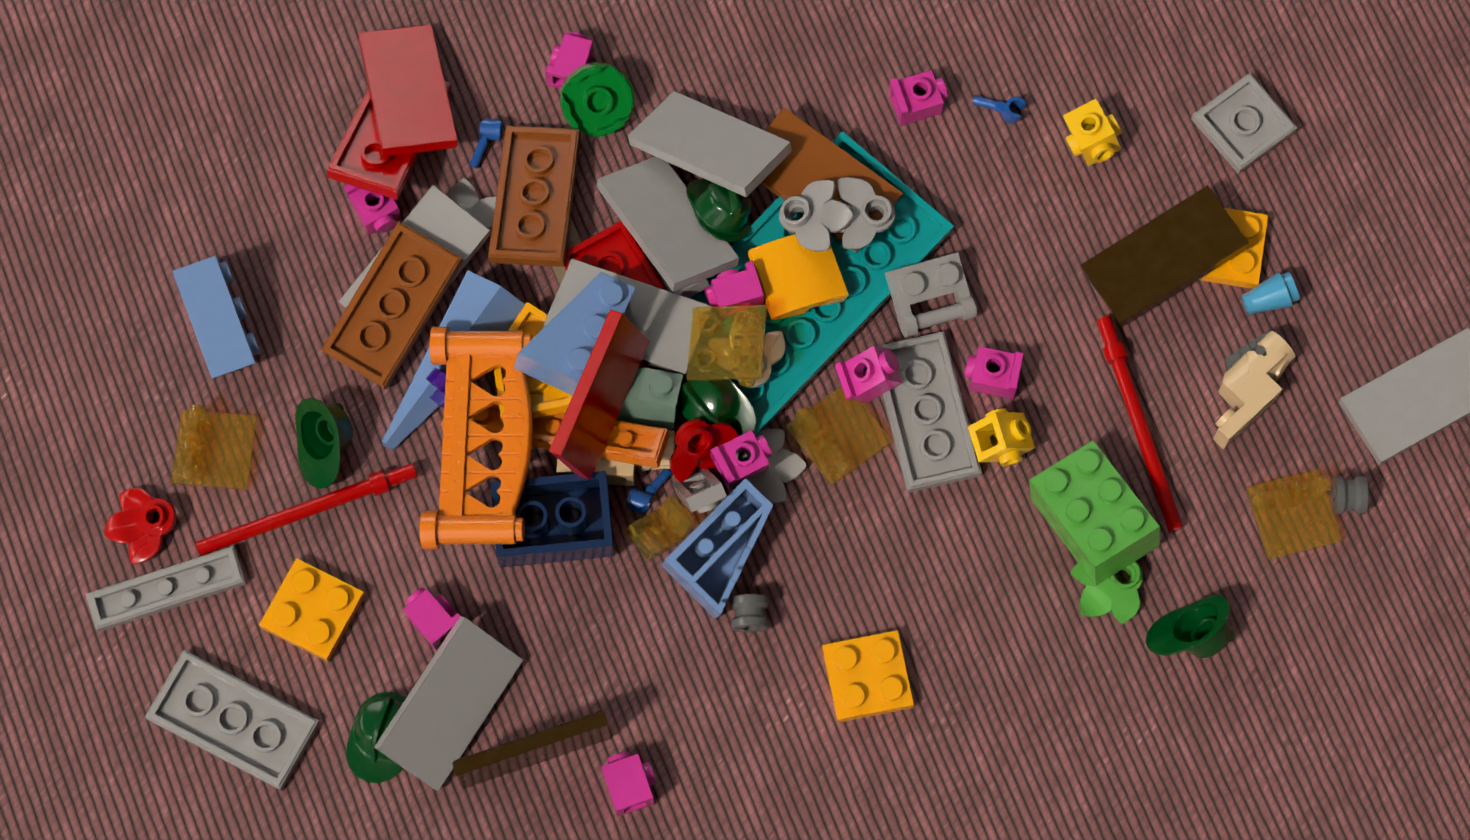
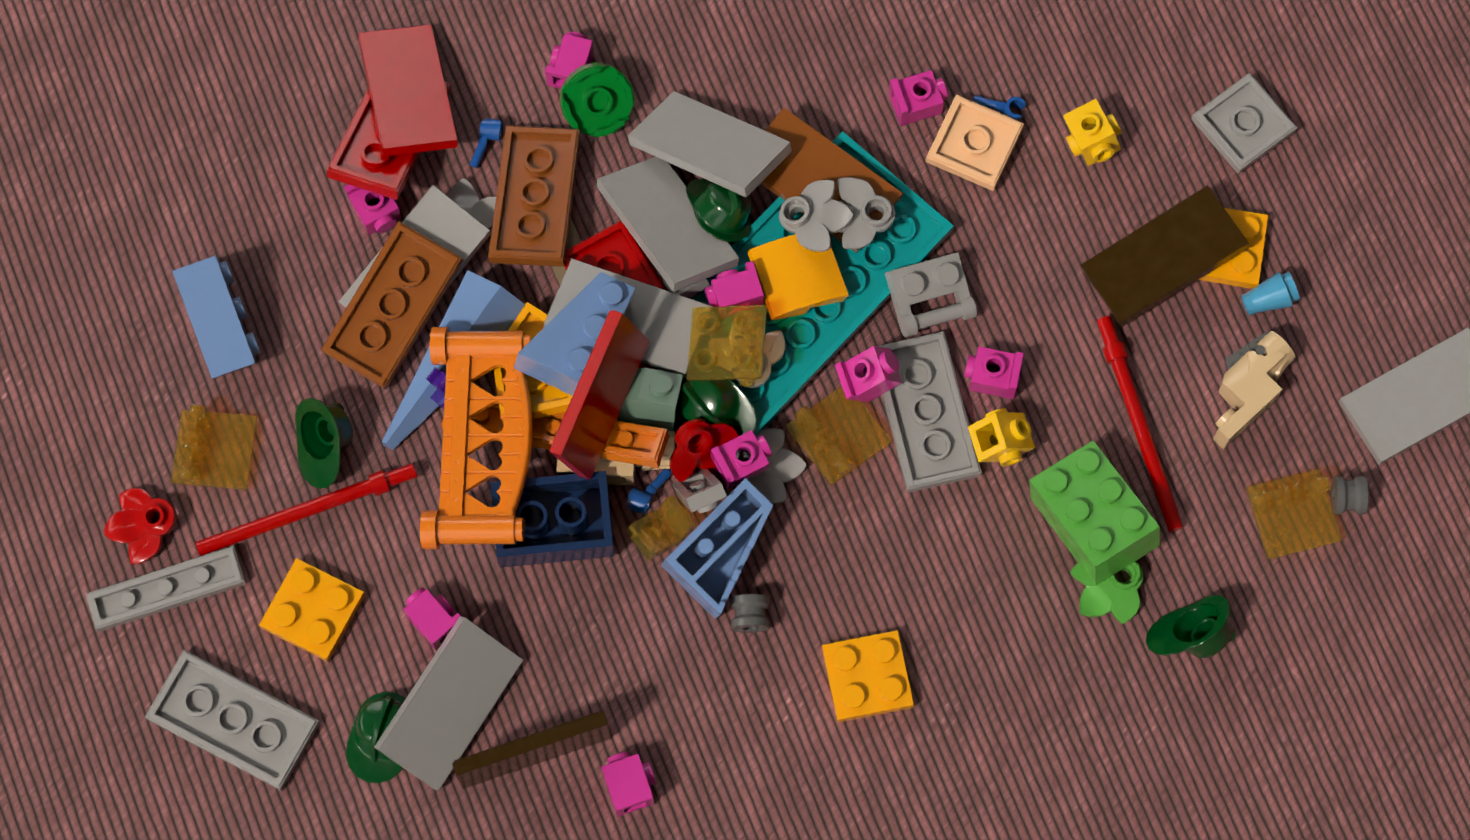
(974, 142): none -> light nougat plate

